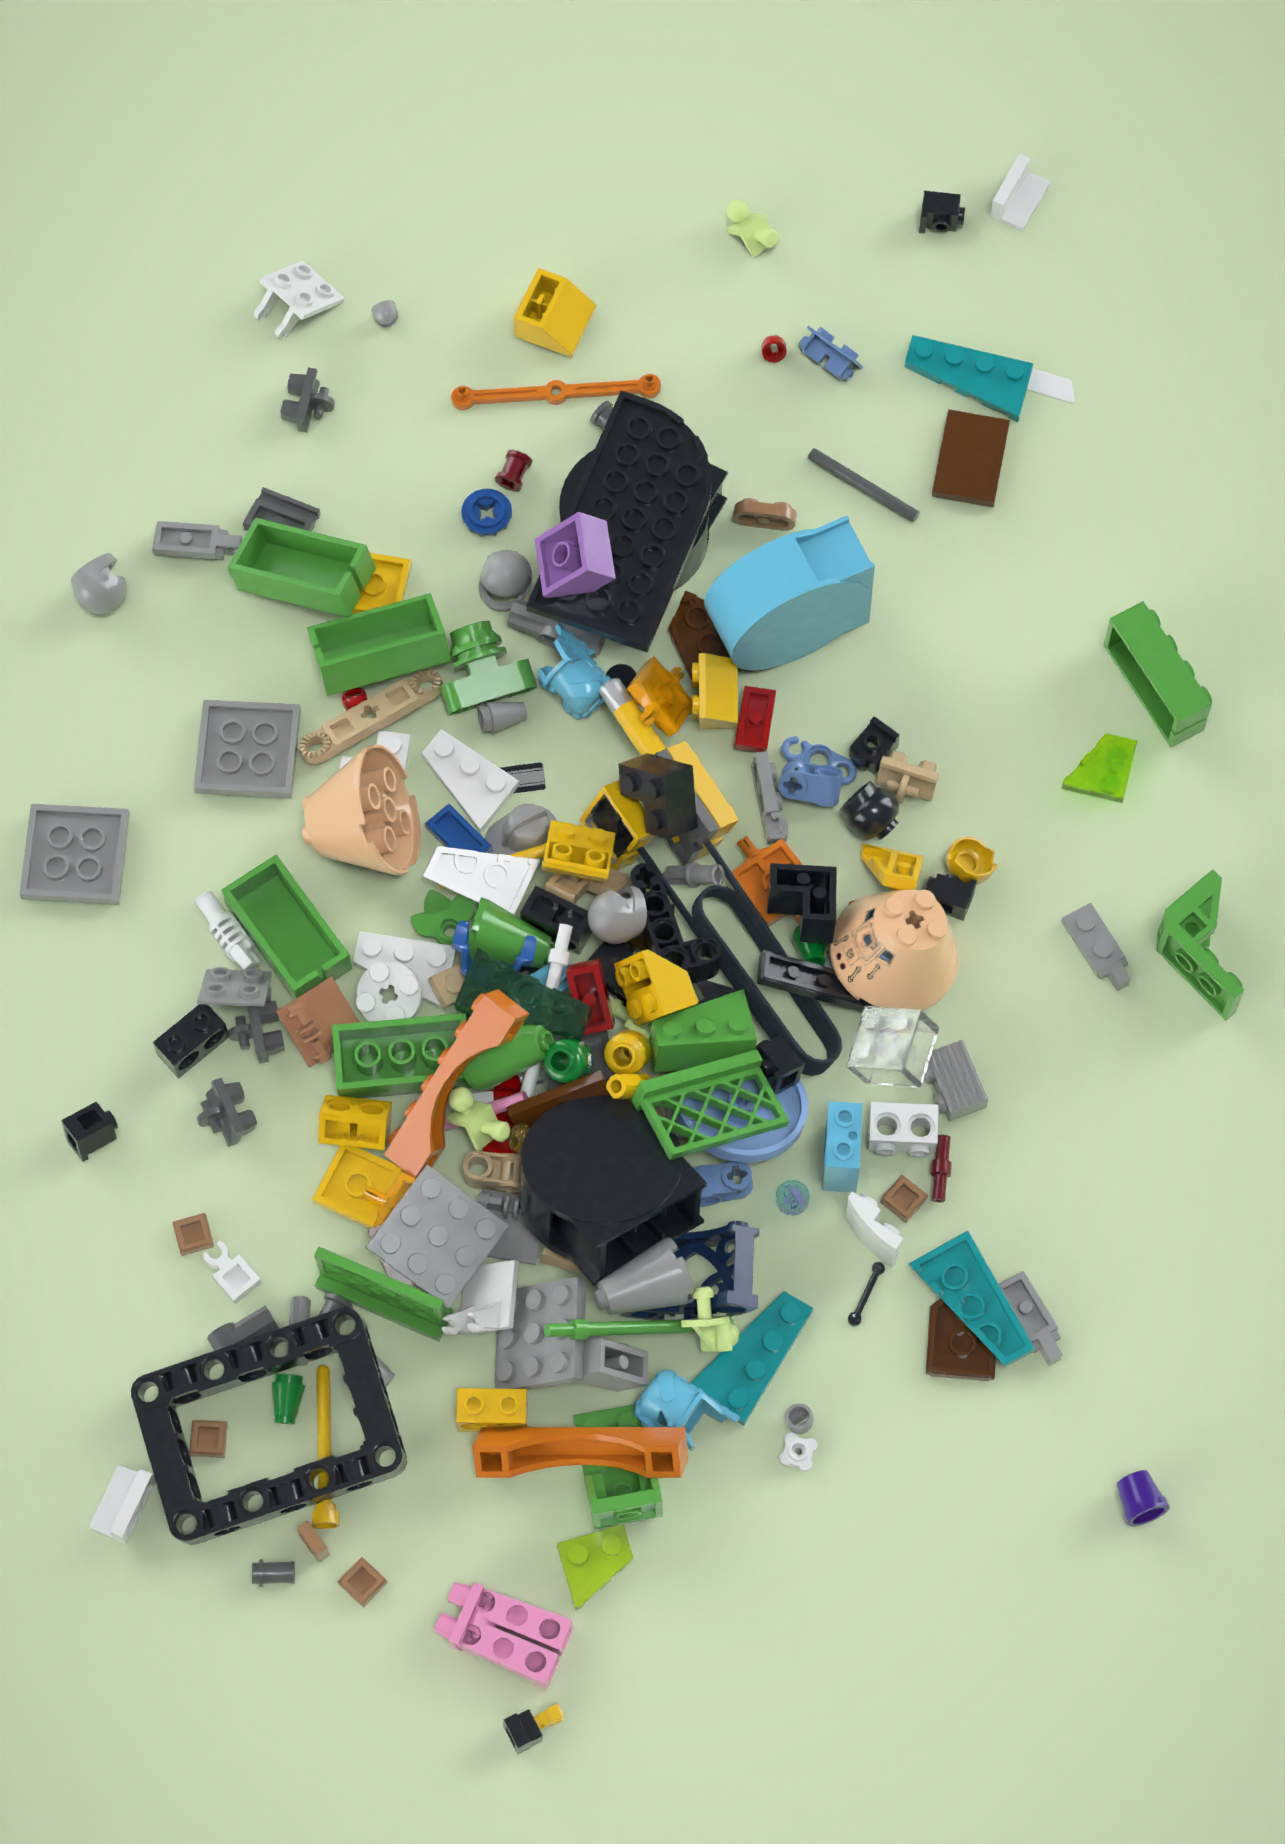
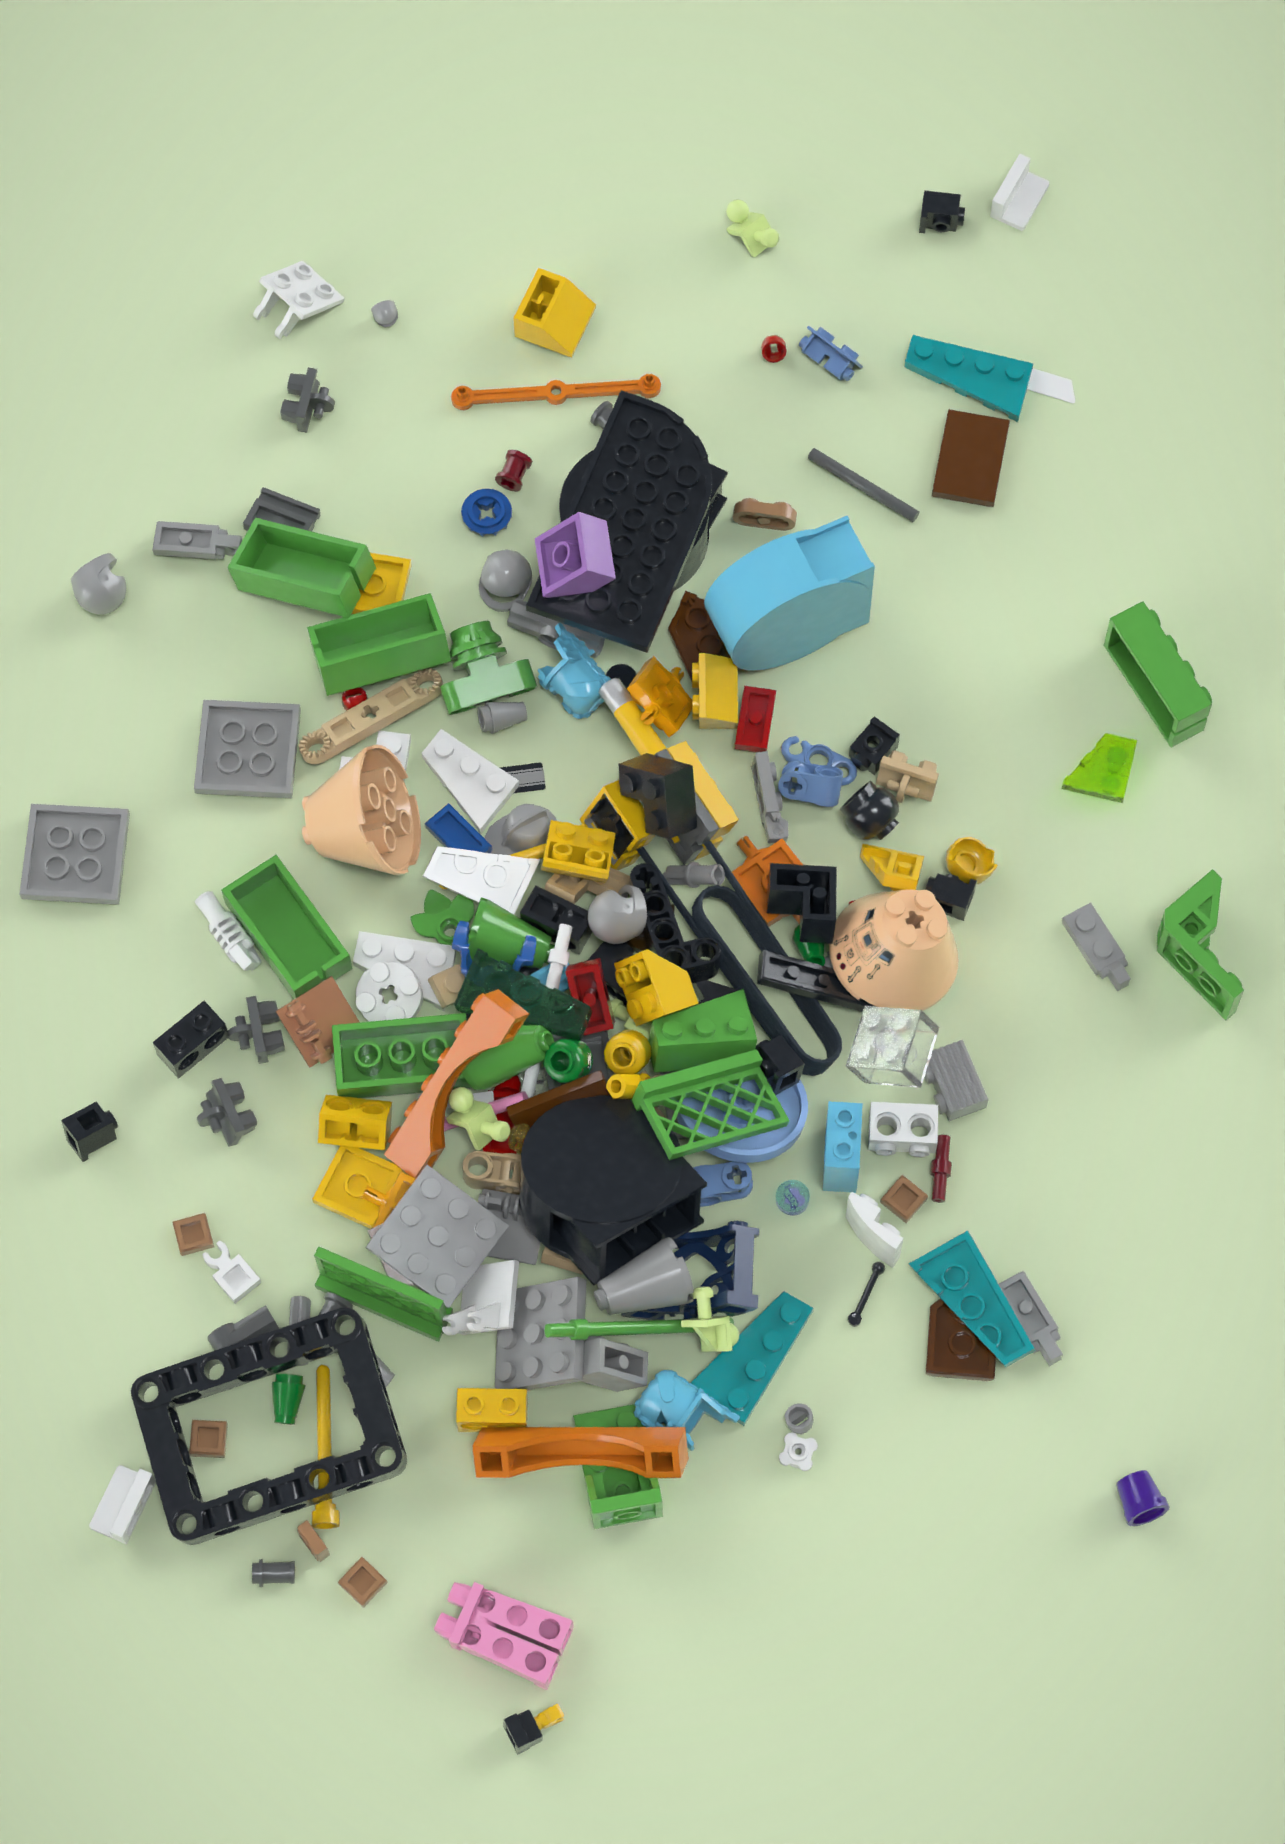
(235, 987): light grey hinge -> none
(593, 1561): lime wing -> none

